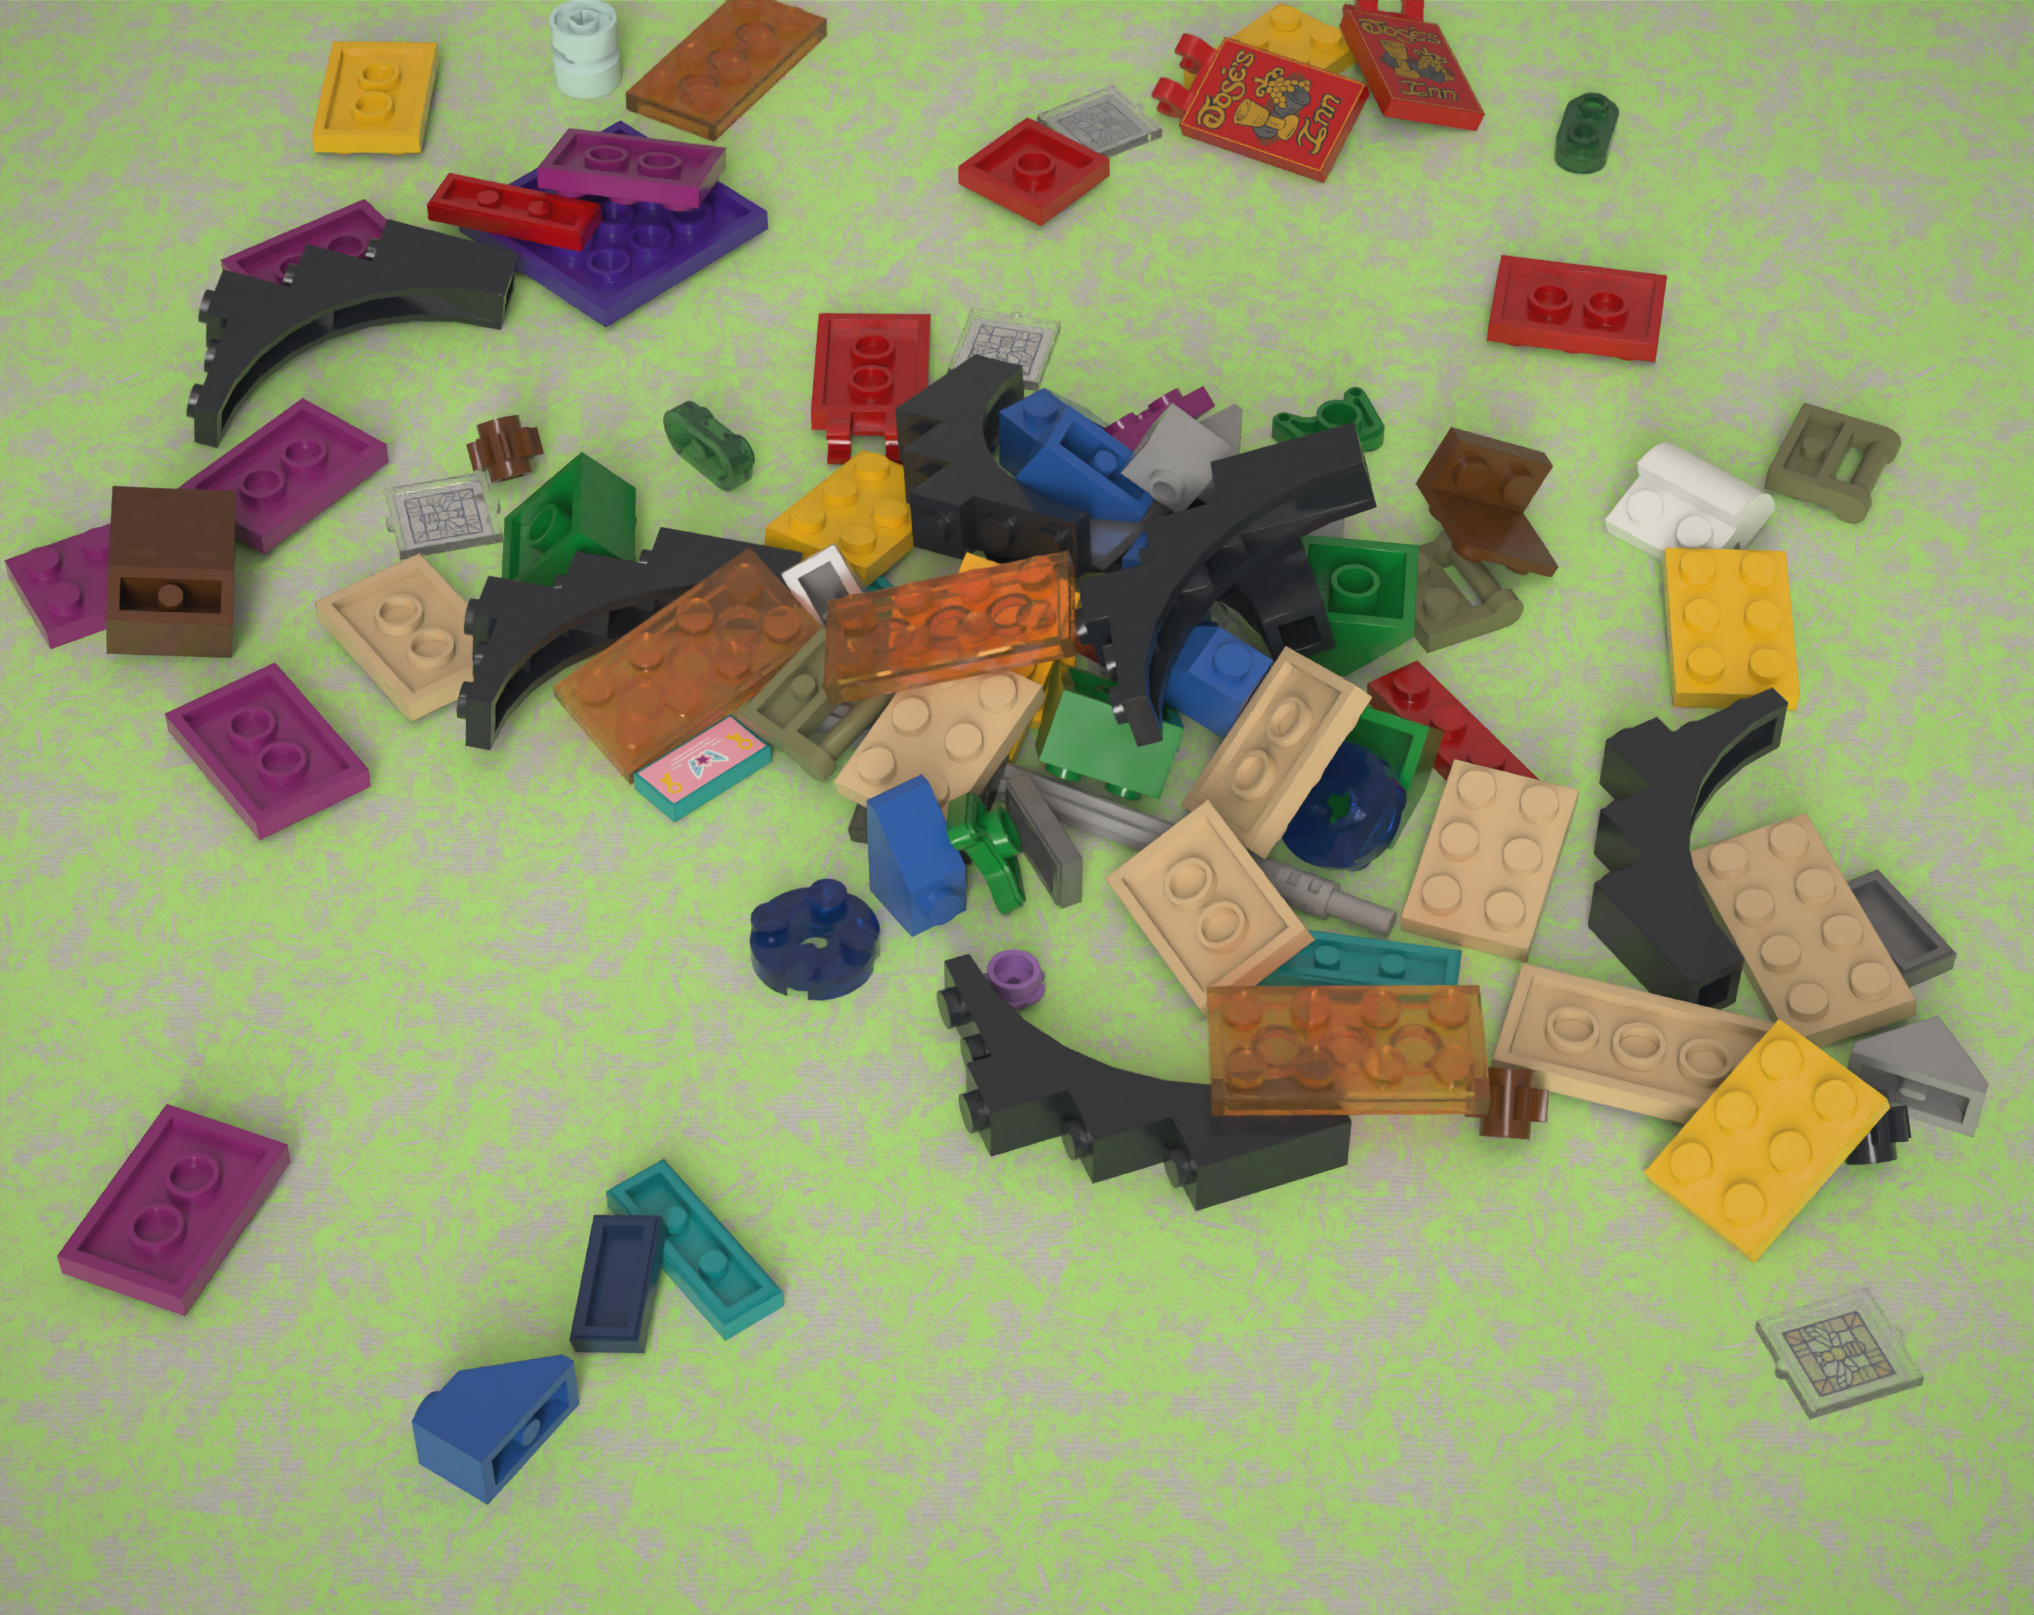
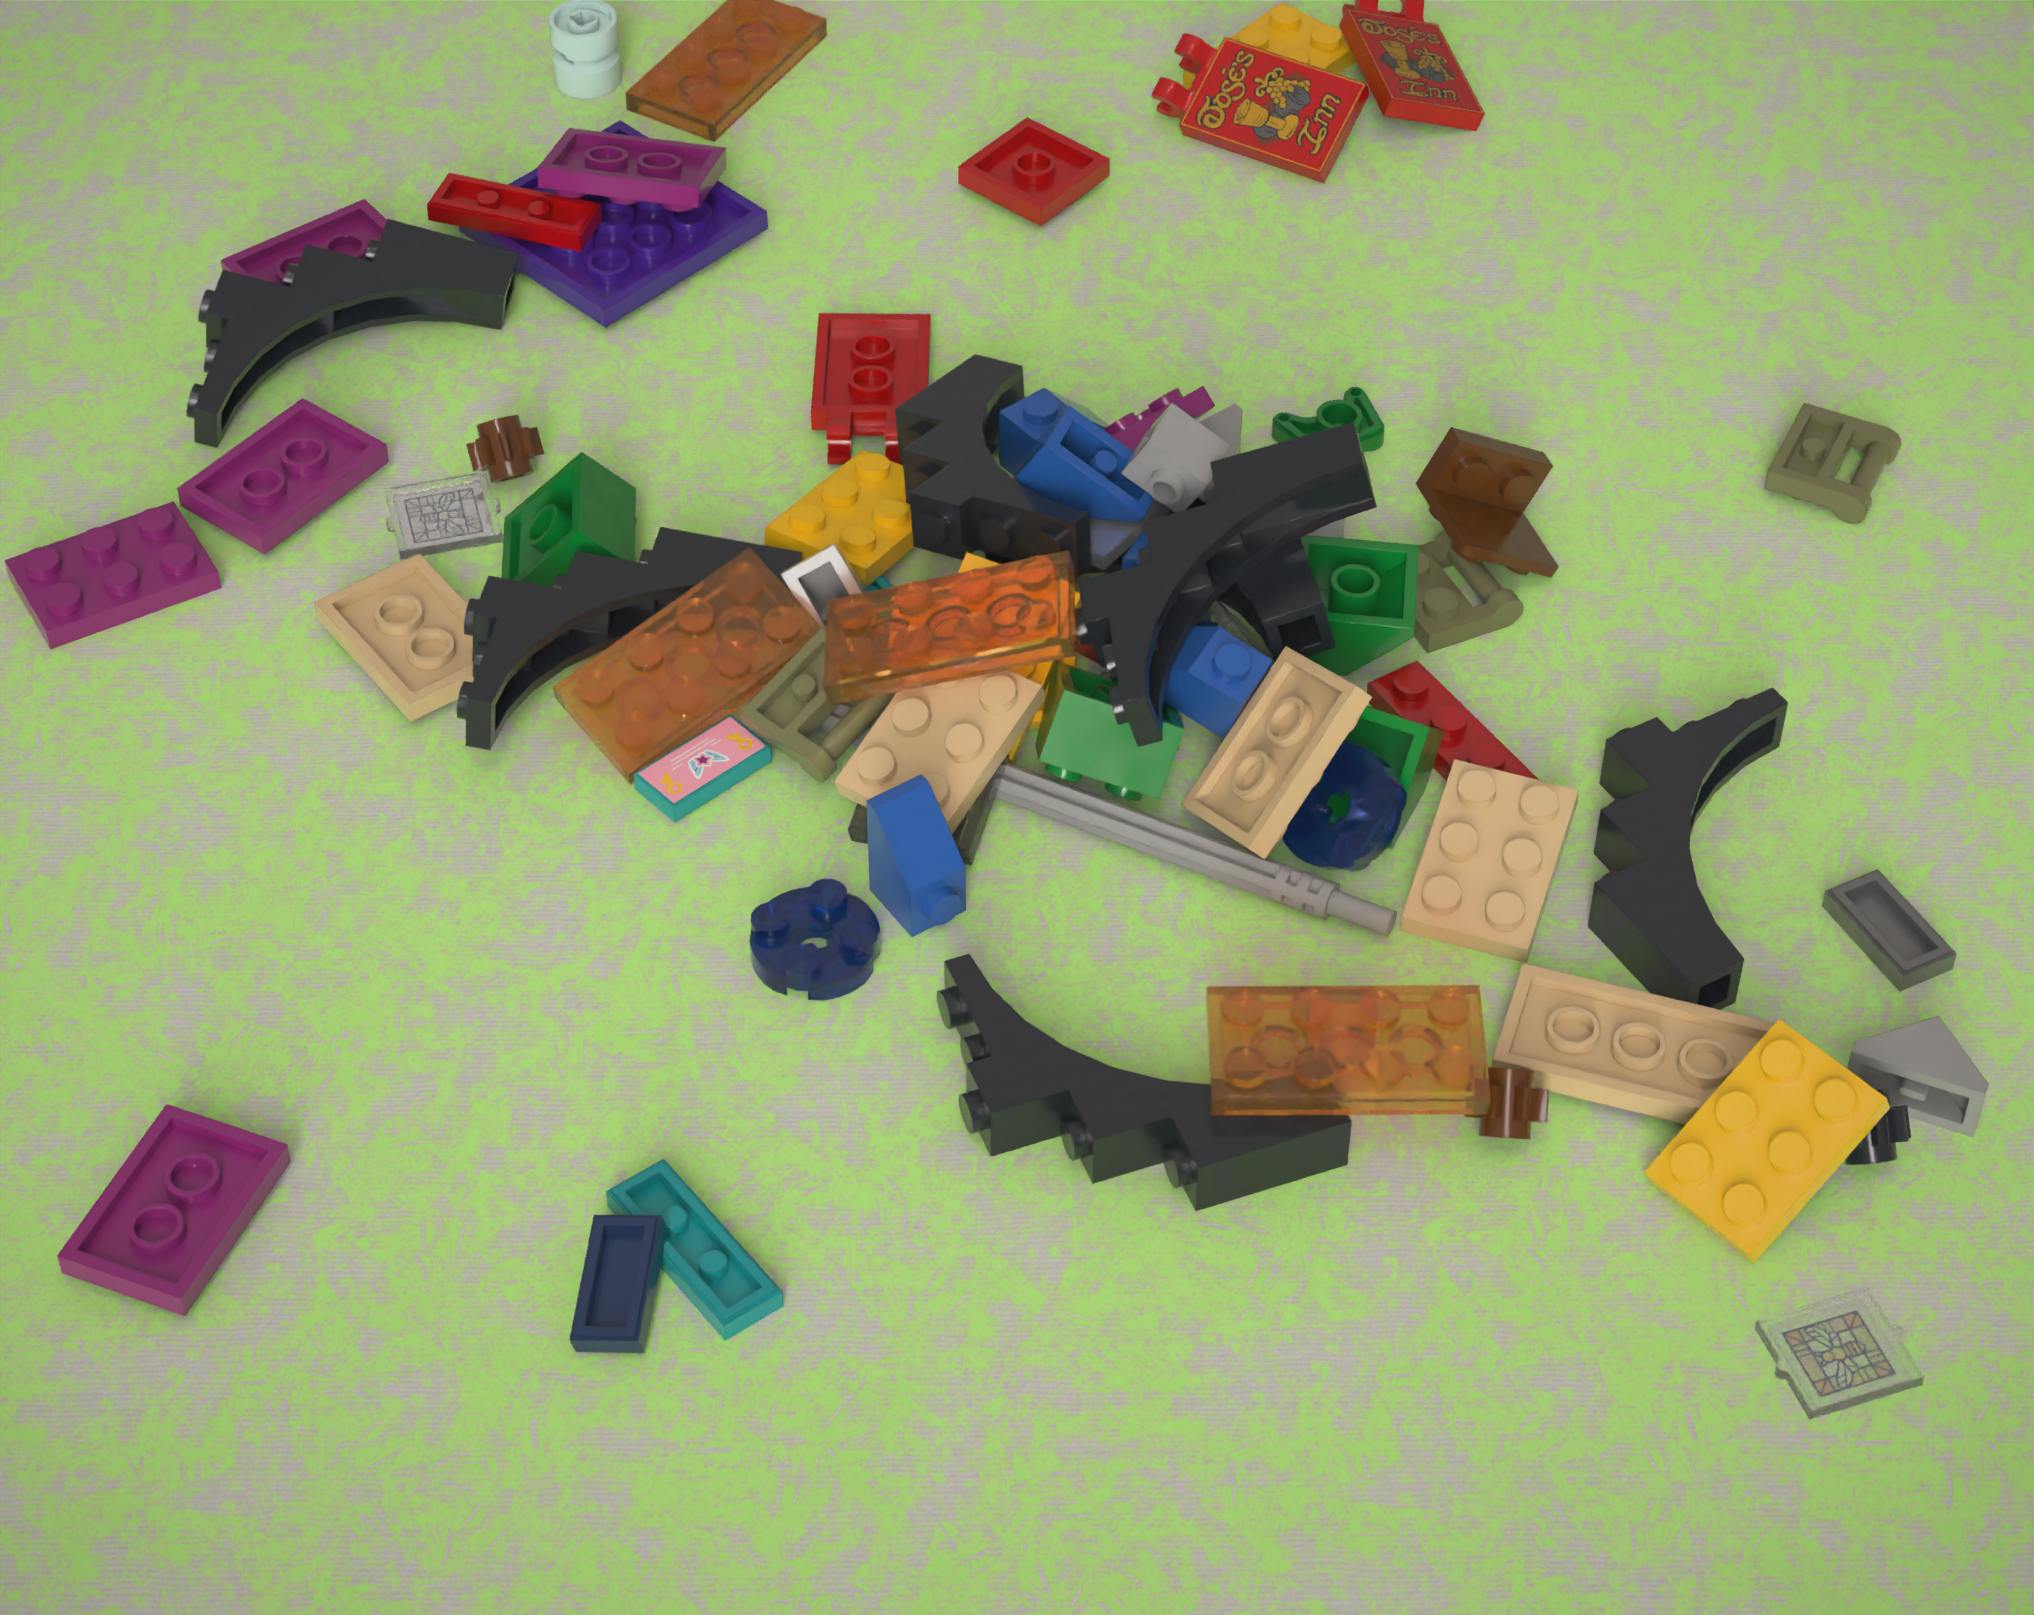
(171, 572): reddish brown slope -> none
(267, 750): magenta plate -> none
(375, 97): yellow plate -> none
(493, 1421): blue slope -> none
(709, 445): clear green plate -> none
(992, 845): green piece -> none
(1009, 339): clear piece -> none
(1016, 978): medium lavender plate -> none
(1045, 841): flat silver tile -> none
(1103, 122): clear piece -> none
(1208, 906): tan plate -> none
(1366, 962): teal tile -> none
(1577, 308): red plate -> none
(1586, 134): clear green plate -> none
(1687, 505): white brick -> none
(1728, 626): yellow plate -> none
(1801, 932): tan plate -> none

